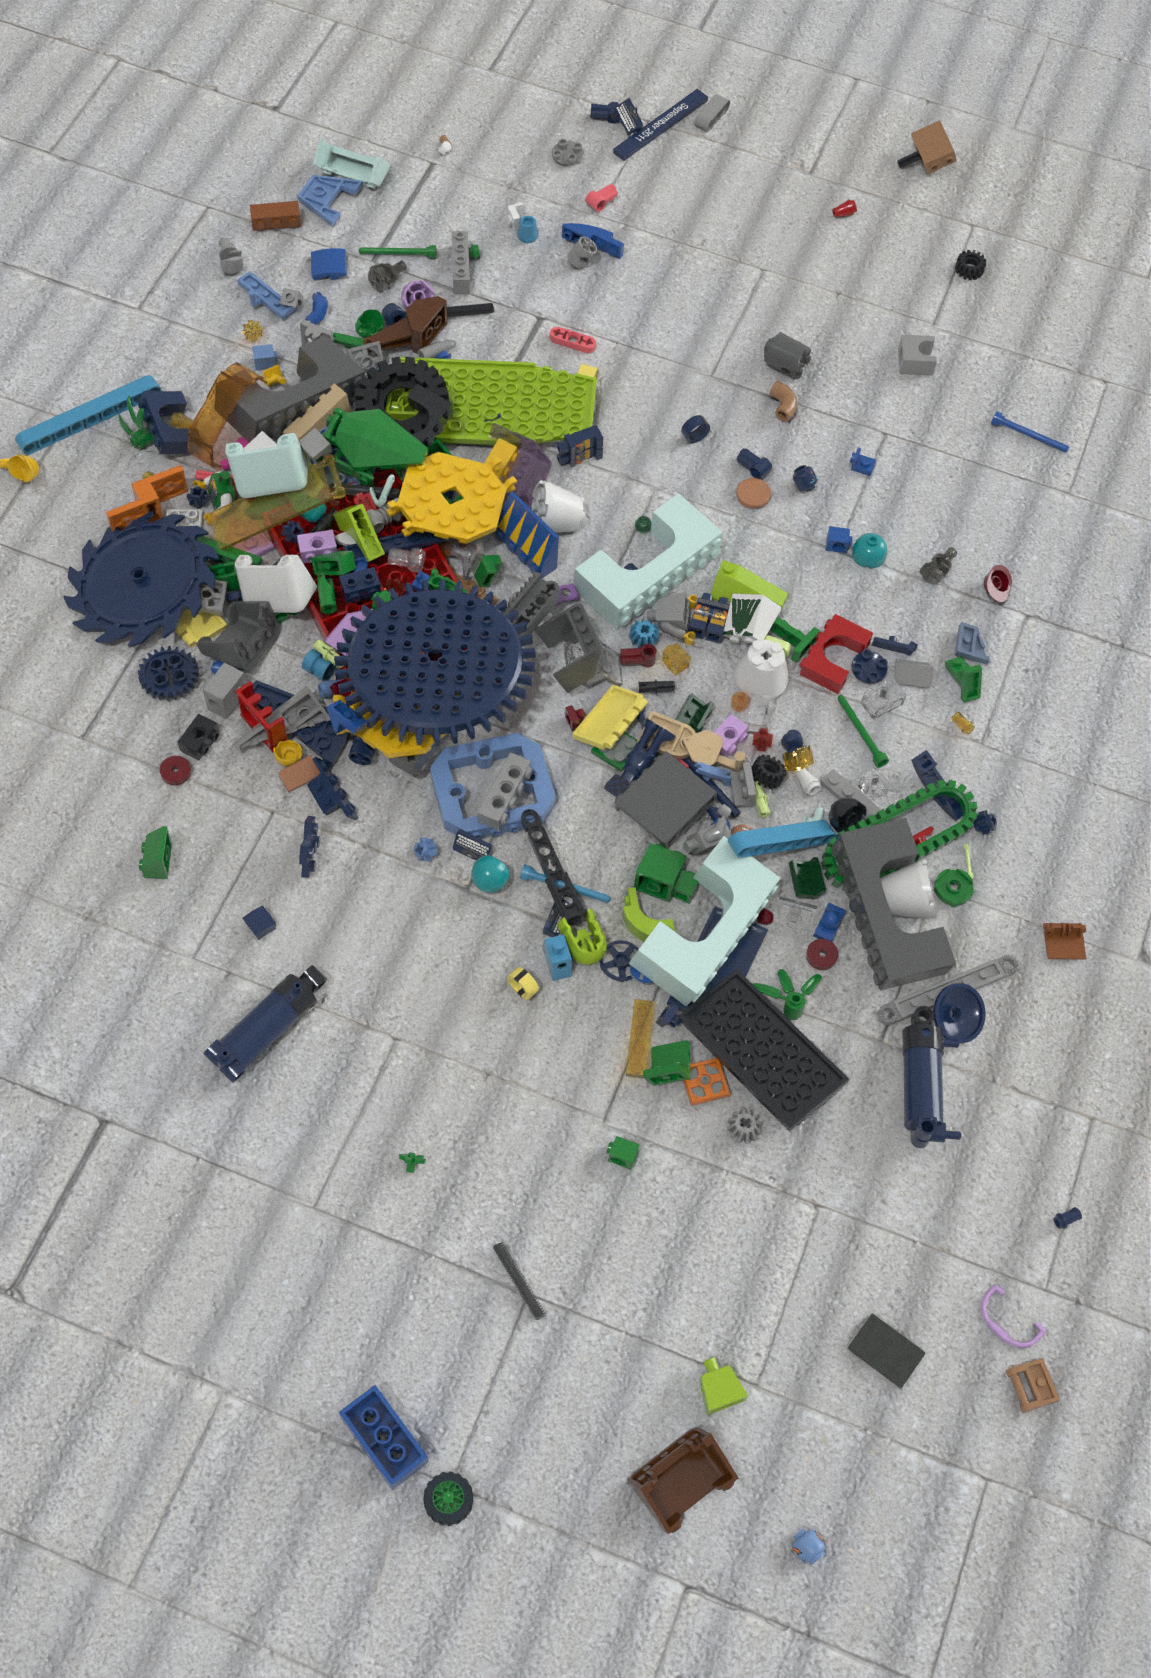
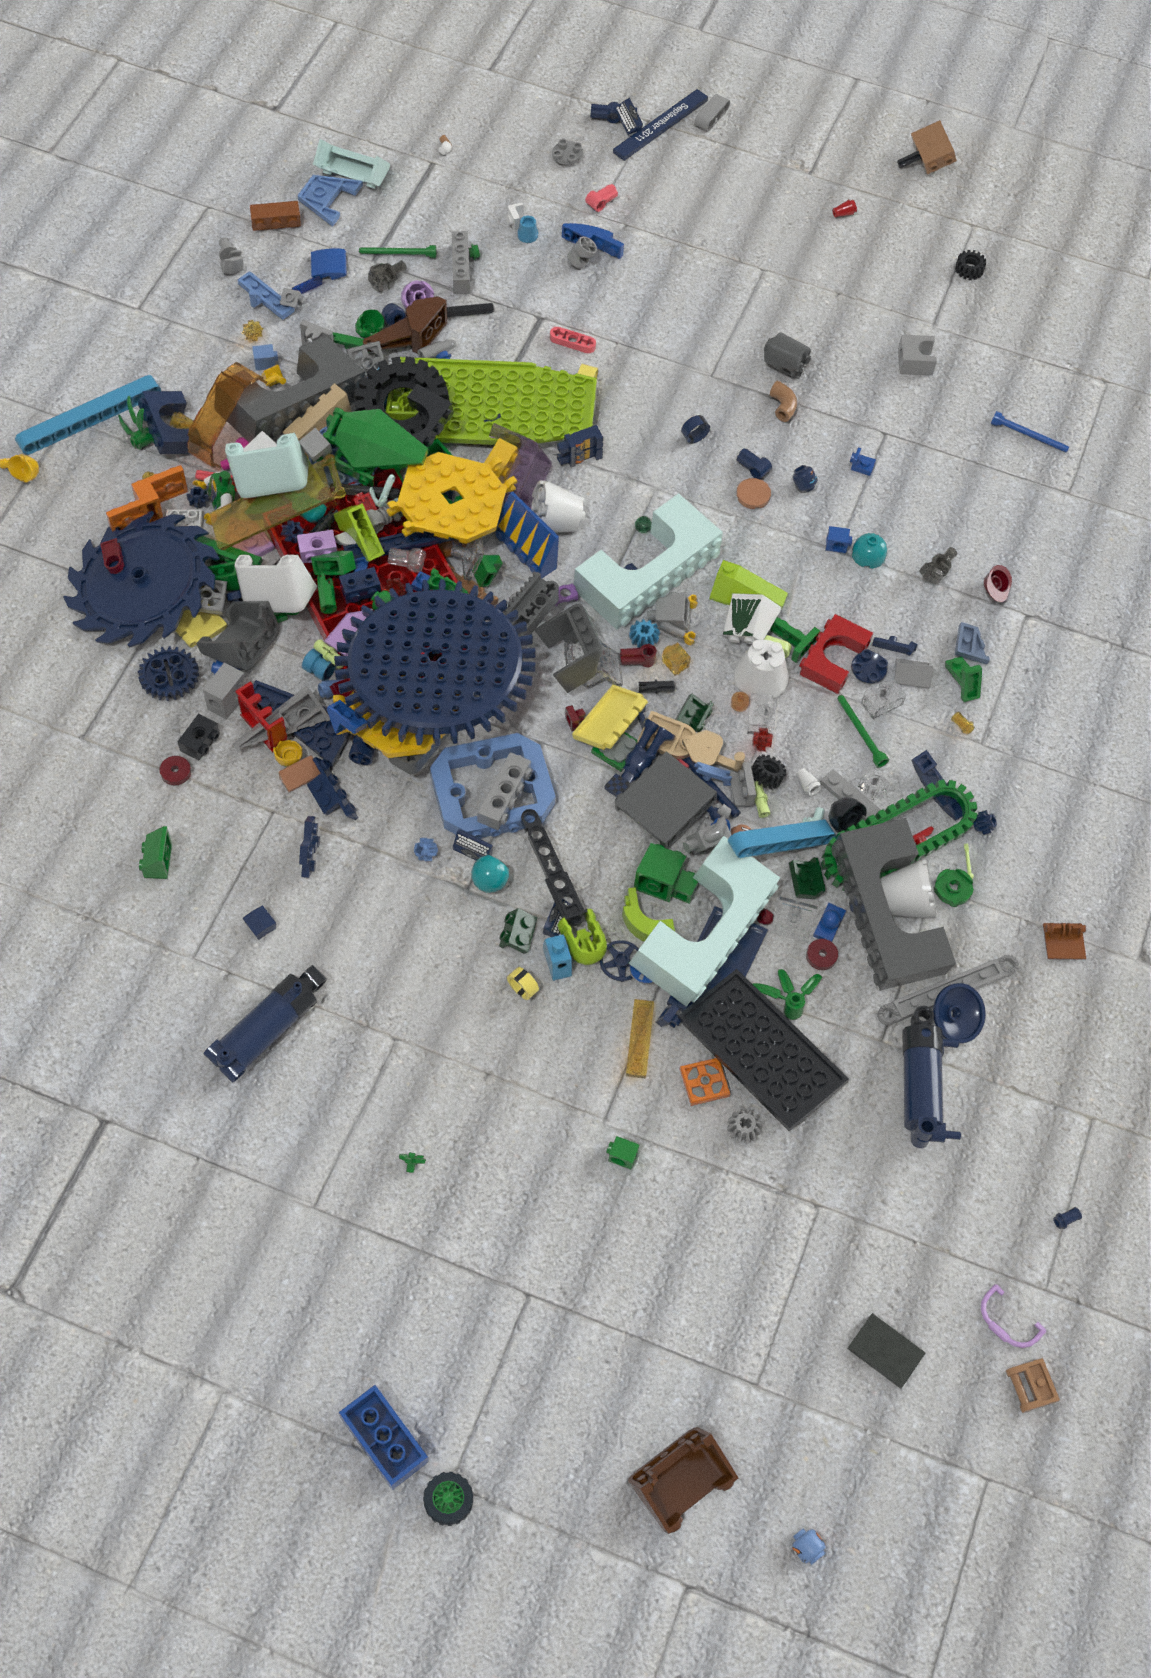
(112, 552): none -> dark red piece
(308, 285): none -> clear blue axle
(319, 309): blue arm -> none
(518, 930): none -> bracket
(519, 1282): dark grey axle -> none
(529, 874): dark azure piece -> none
(669, 1063): green bracket -> none
(711, 612): dark blue hips -> none
(720, 1387): lime torso -> none
(734, 729): lavender brick -> none
(792, 740): dark blue animal -> none
(798, 759): clear yellow bracket -> none

